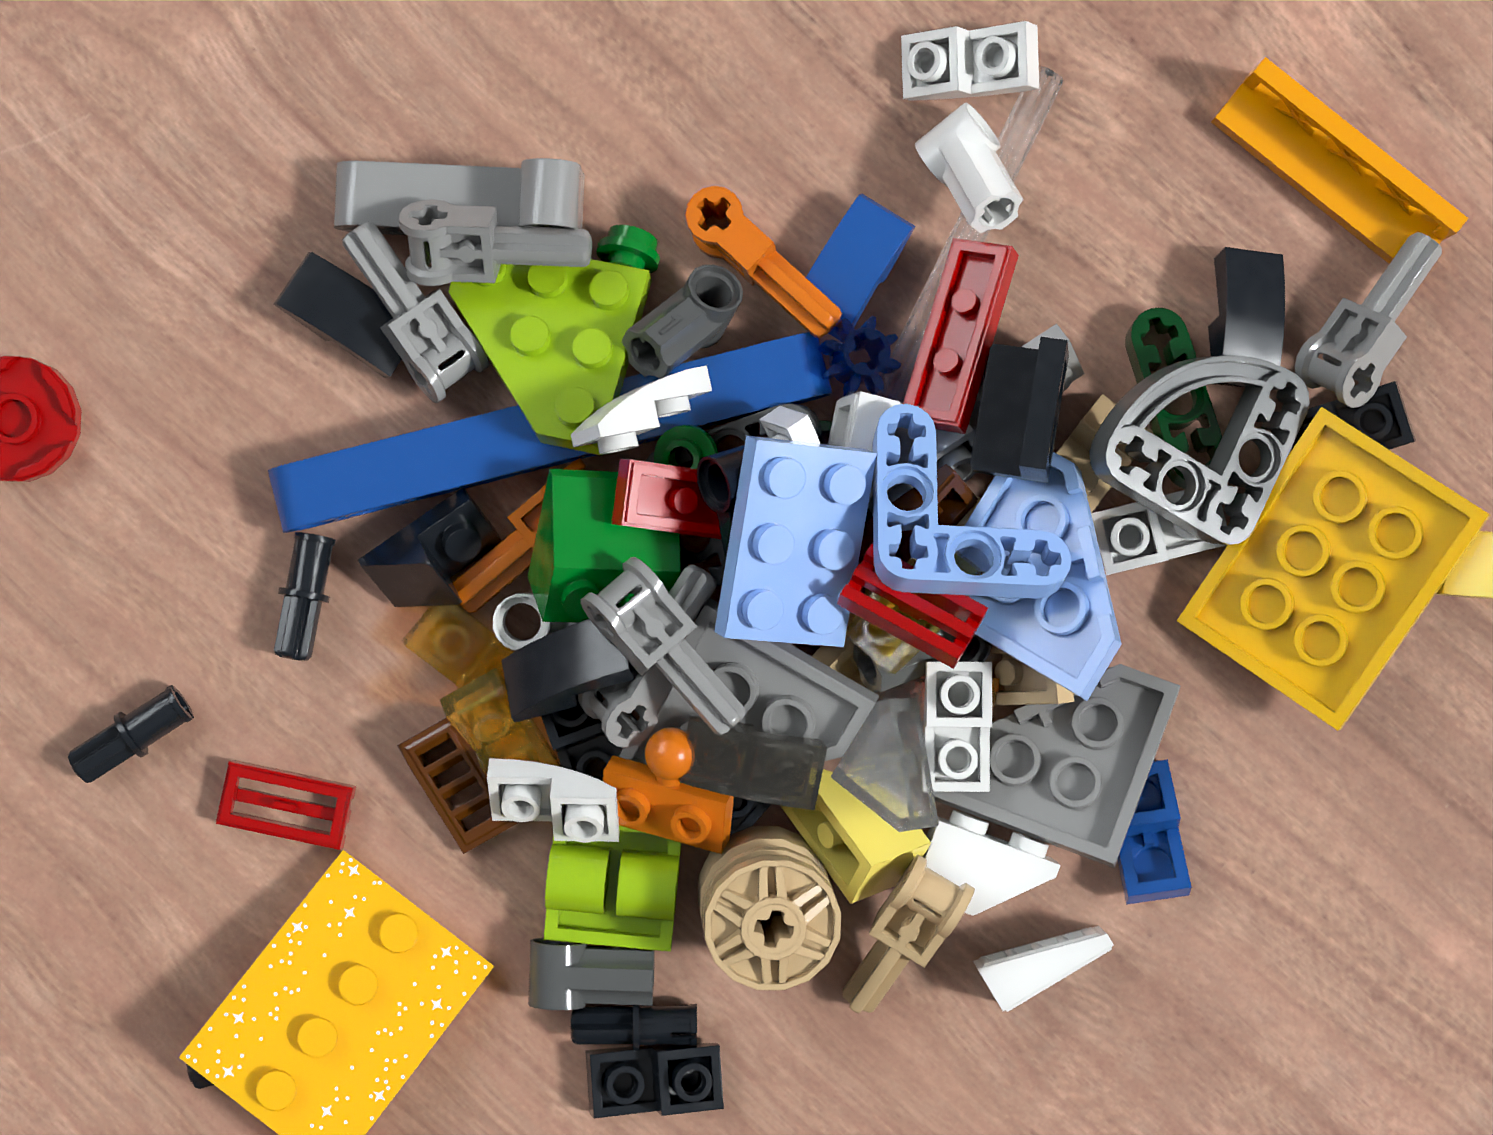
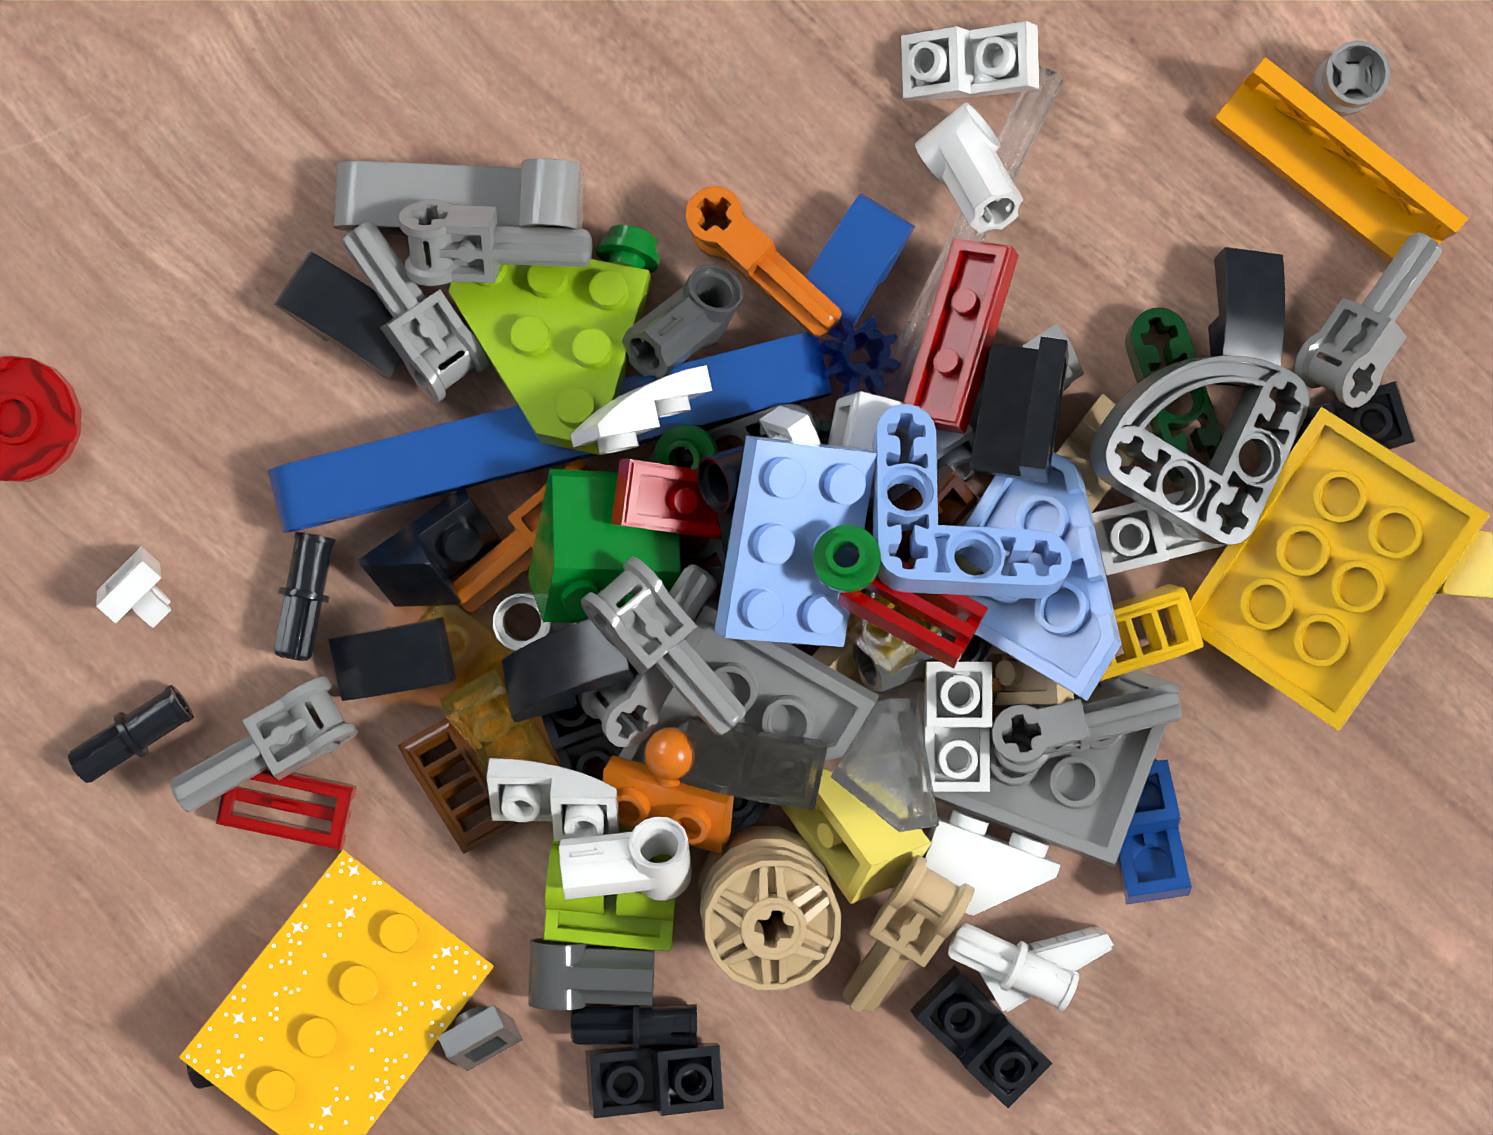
(135, 588): none -> white tile
(279, 739): none -> light grey connector
(392, 659): none -> black slope
(479, 1036): none -> dark grey plate
(621, 863): none -> white piece
(854, 577): none -> green plate
(981, 1036): none -> black slope
(1013, 966): none -> white axle
(1073, 726): none -> light grey connector
(1180, 619): none -> yellow slope
(1360, 68): none -> light grey wheel

